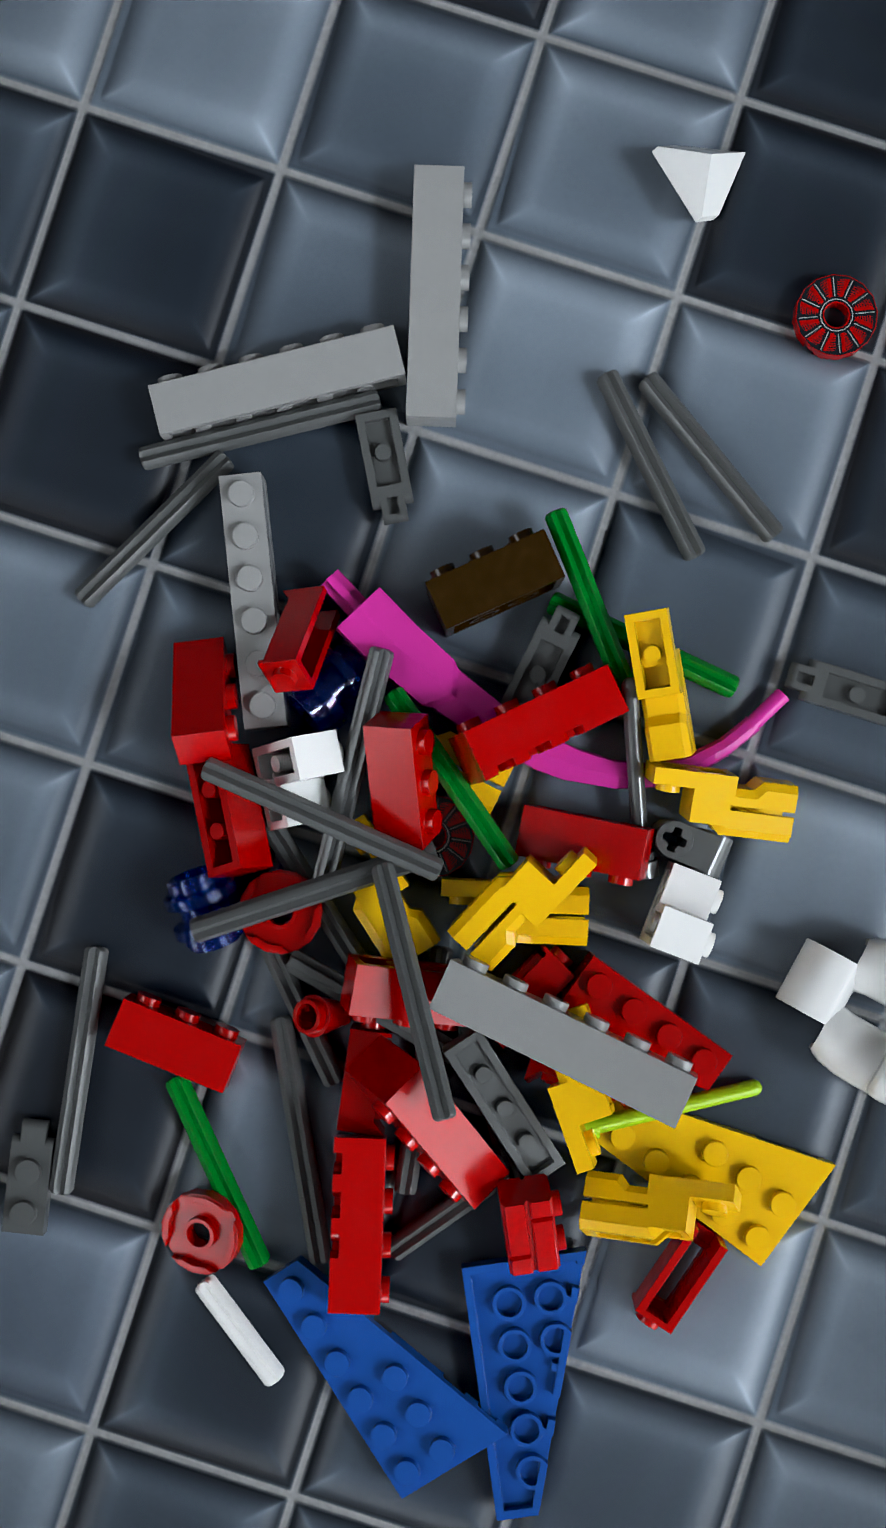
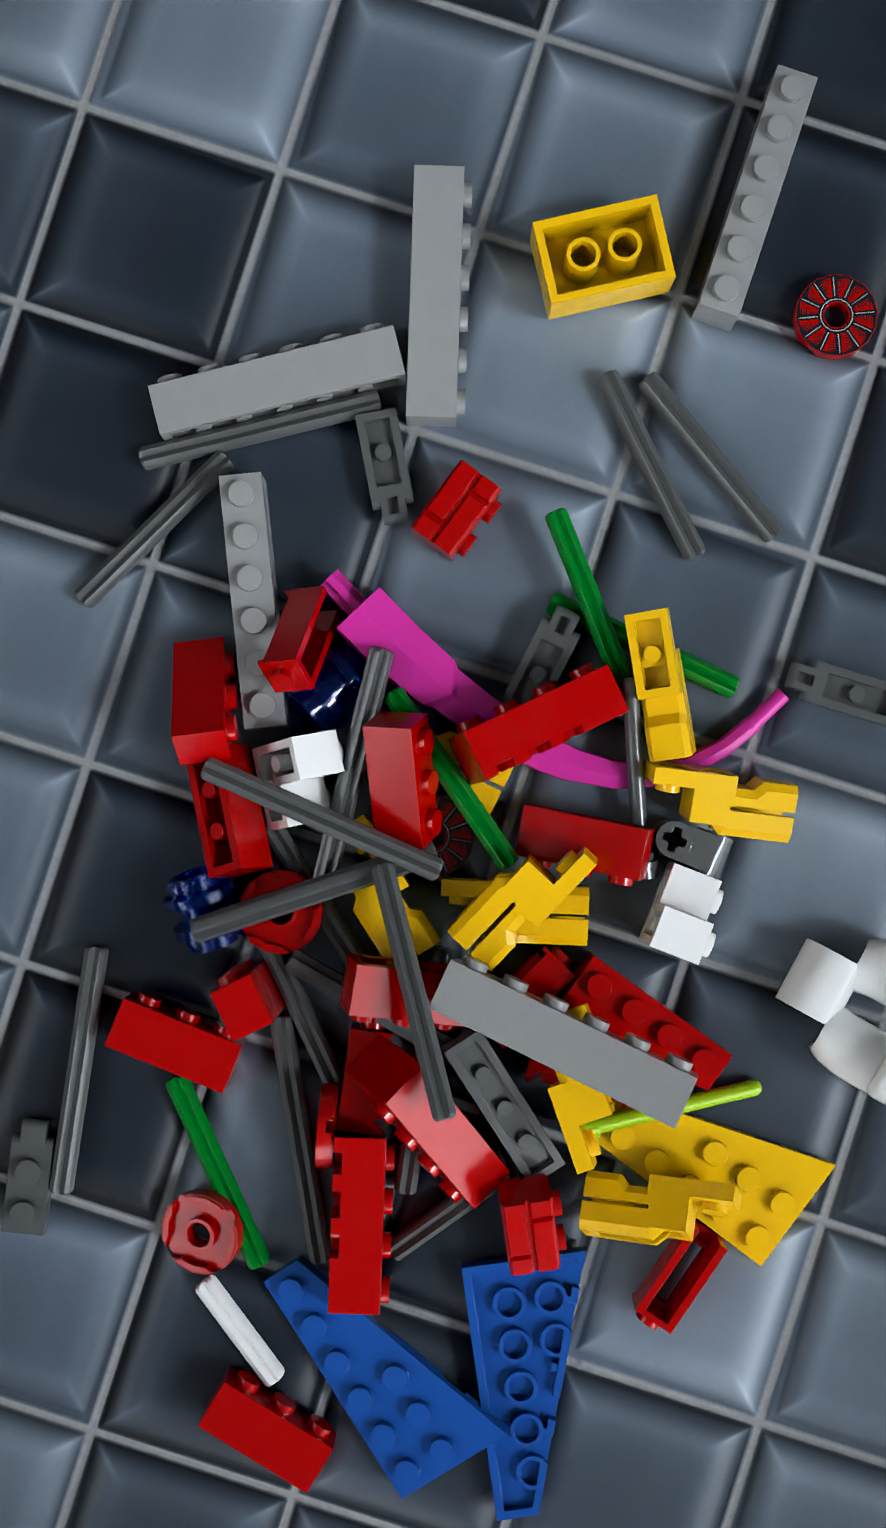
(247, 998): none -> red brick
(268, 1428): none -> red brick
(319, 1015): red cone -> none
(326, 1125): none -> red tile
(457, 511): none -> red brick
(494, 581): dark brown brick -> none
(602, 256): none -> yellow brick
(700, 176): white slope -> none
(754, 198): none -> light grey brick

